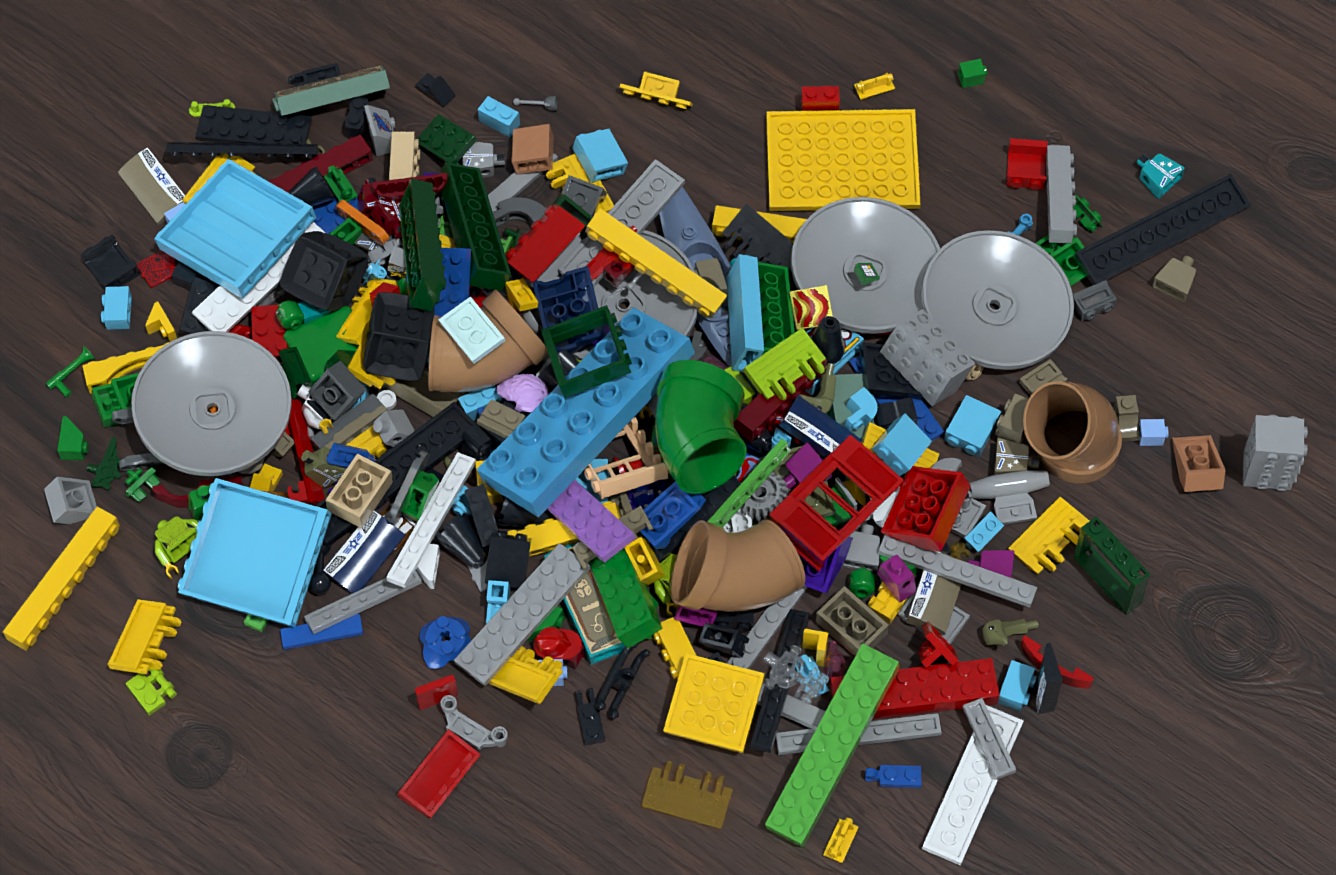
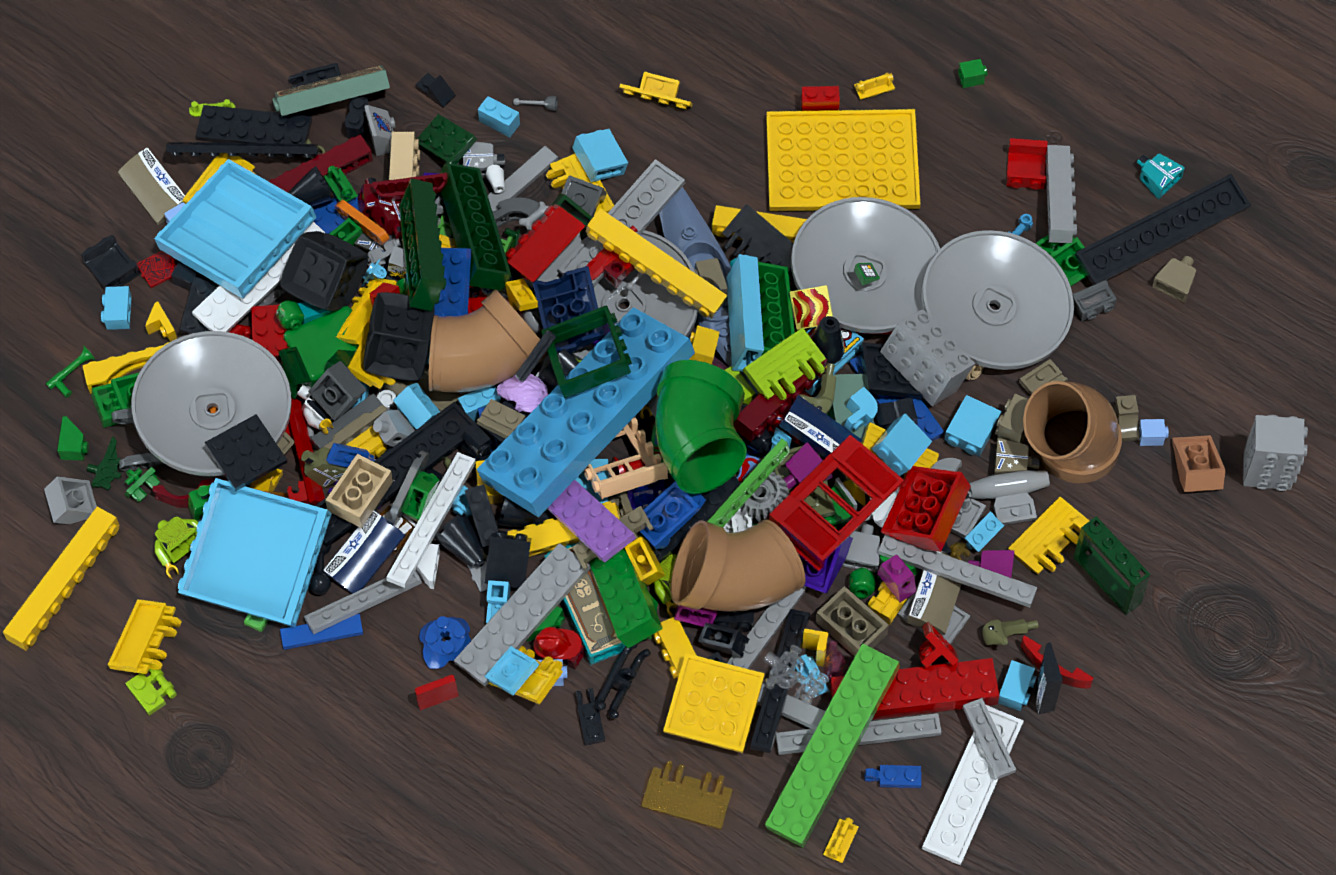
(246, 452): none -> black plate
(416, 405): none -> medium azure brick
(438, 774): red slope -> none
(468, 729): light grey plate -> none
(472, 330): light aqua plate -> none
(495, 176): none -> white cone
(512, 670): none -> medium azure plate
(527, 222): none -> light grey piece
(532, 149): nougat brick -> none
(536, 355): none -> black axle
(704, 344): none -> yellow brick
(1090, 218): green hinge -> none

